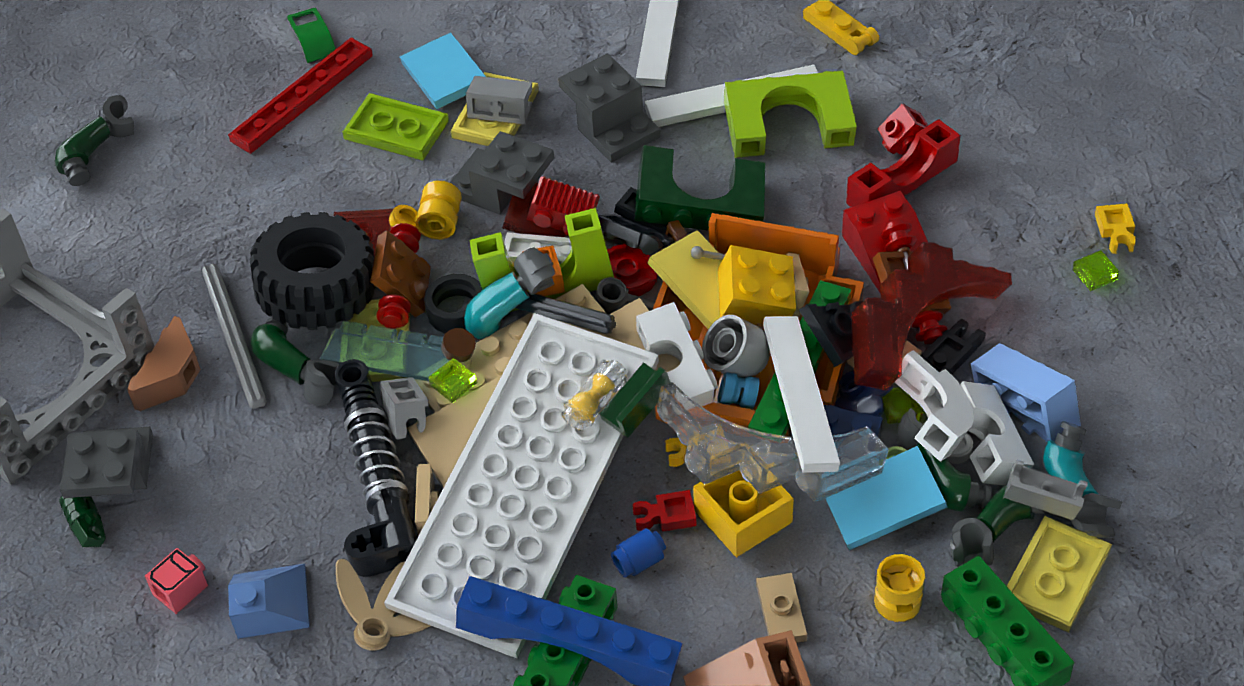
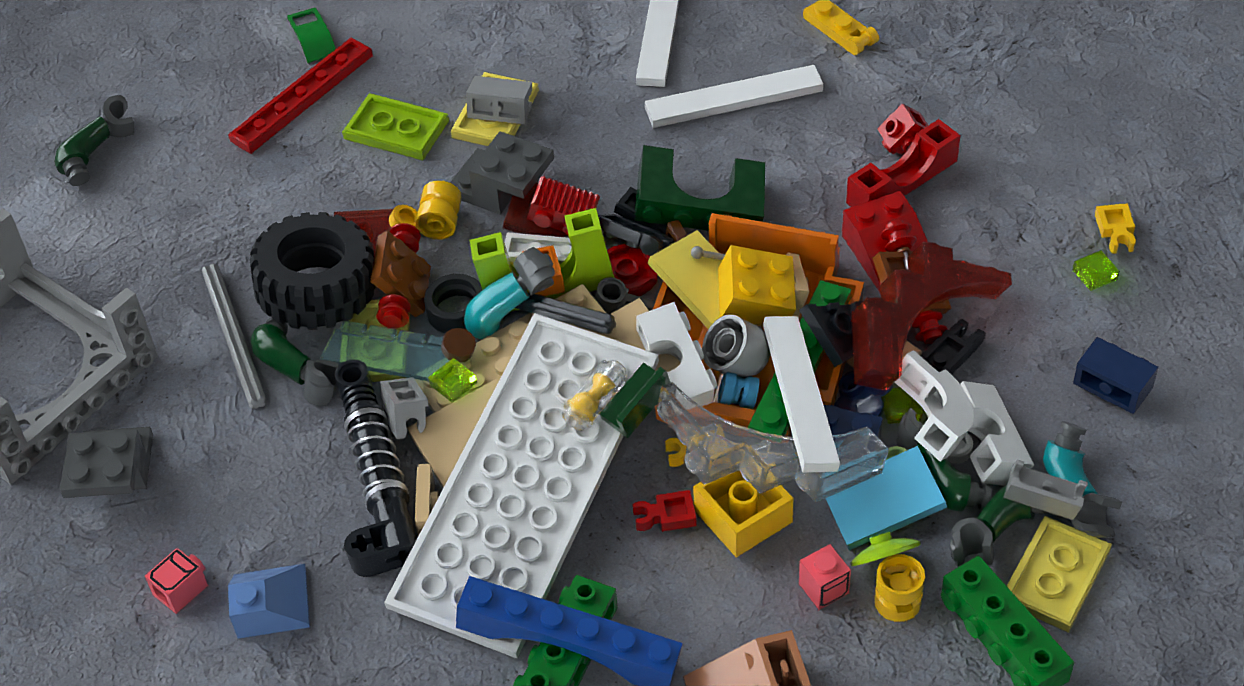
(84, 520): dark green hinge -> none
(166, 369): nougat slope -> none
(373, 621): tan plant -> none
(441, 69): medium azure tile -> none
(609, 107): dark grey bracket -> none
(638, 552): blue brick -> none
(781, 606): tan plate -> none
(820, 93): lime arch -> none
(824, 576): none -> coral brick
(884, 546): none -> lime dish
(1029, 390): light blue wedge -> none
(1115, 375): none -> dark blue brick

